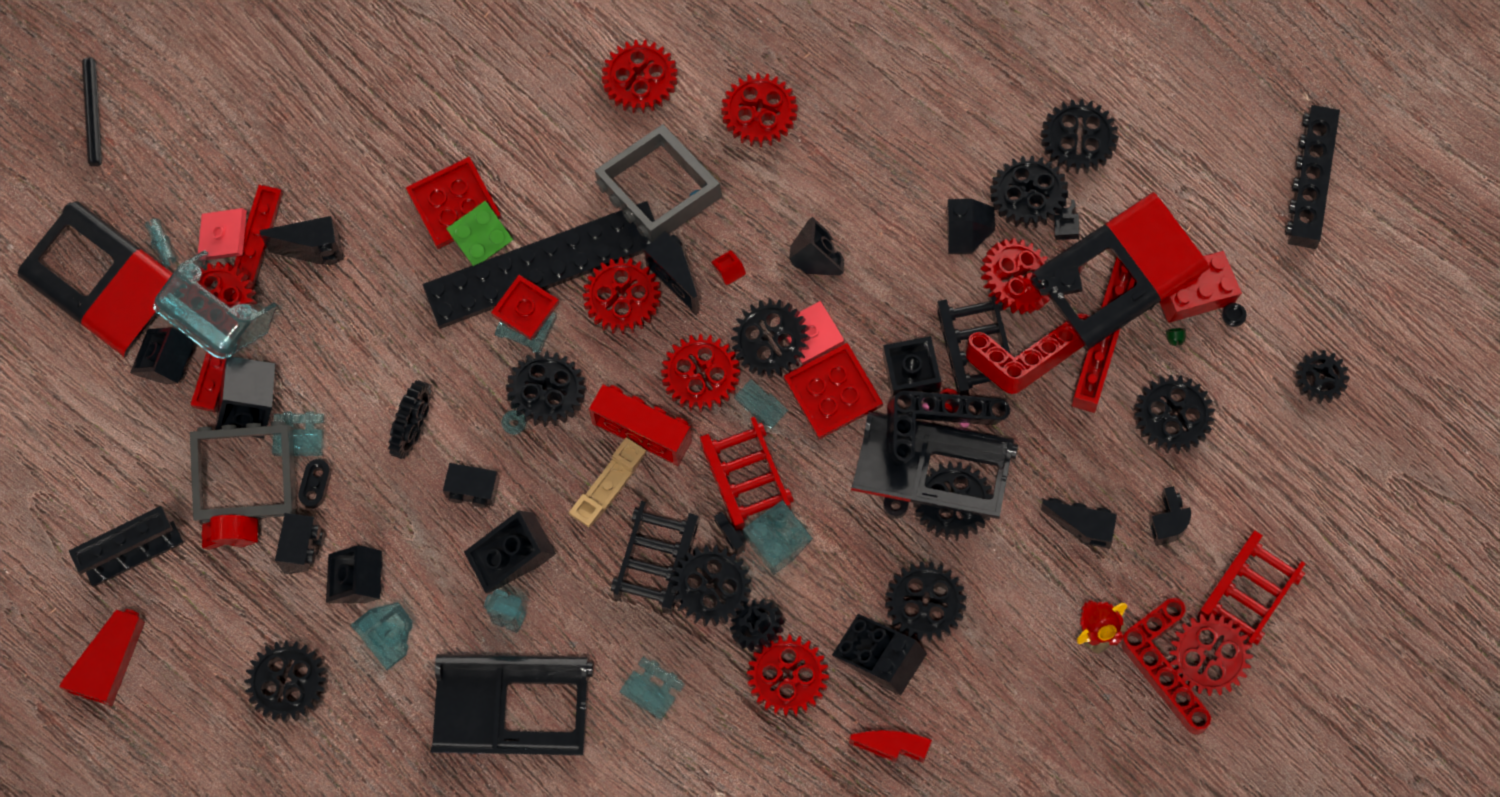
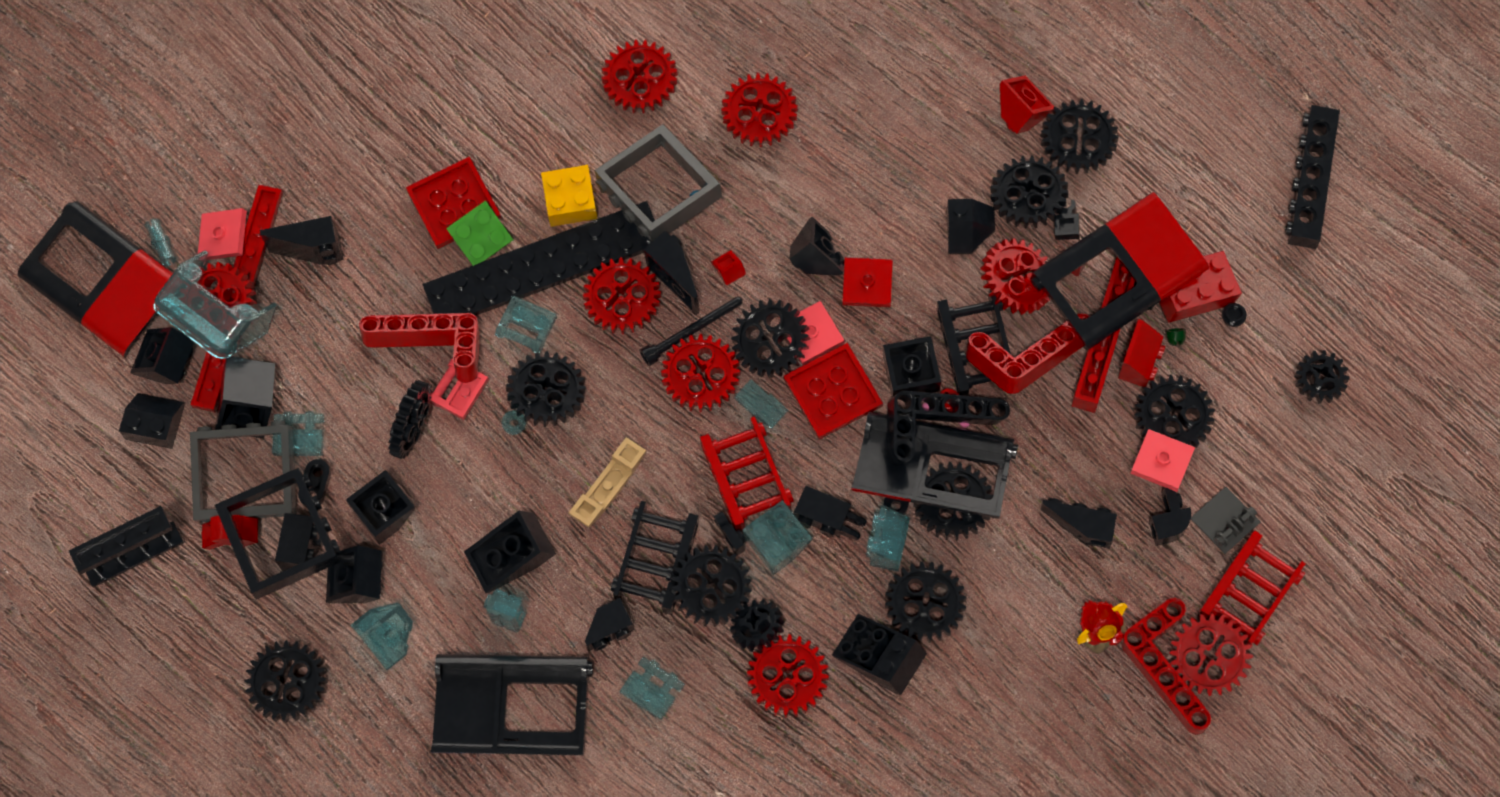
(91, 112): black axle -> none
(106, 659): red slope -> none
(152, 420): none -> black slope
(329, 558): none -> black window
(381, 506): none -> black slope
(428, 330): none -> red beam
(461, 396): none -> coral plate
(471, 485): black brick -> none
(525, 307): red plate -> none
(569, 195): none -> yellow brick
(609, 623): none -> black slope
(641, 424): red brick -> none
(651, 353): none -> black piece
(827, 514): none -> black hinge
(867, 282): none -> red plate
(888, 543): none -> clear light blue slope
(892, 744): red slope -> none
(1022, 104): none -> red slope
(1064, 280): black plate -> none
(1142, 354): none -> red slope
(1162, 460): none -> coral plate
(1226, 520): none -> dark grey hinge

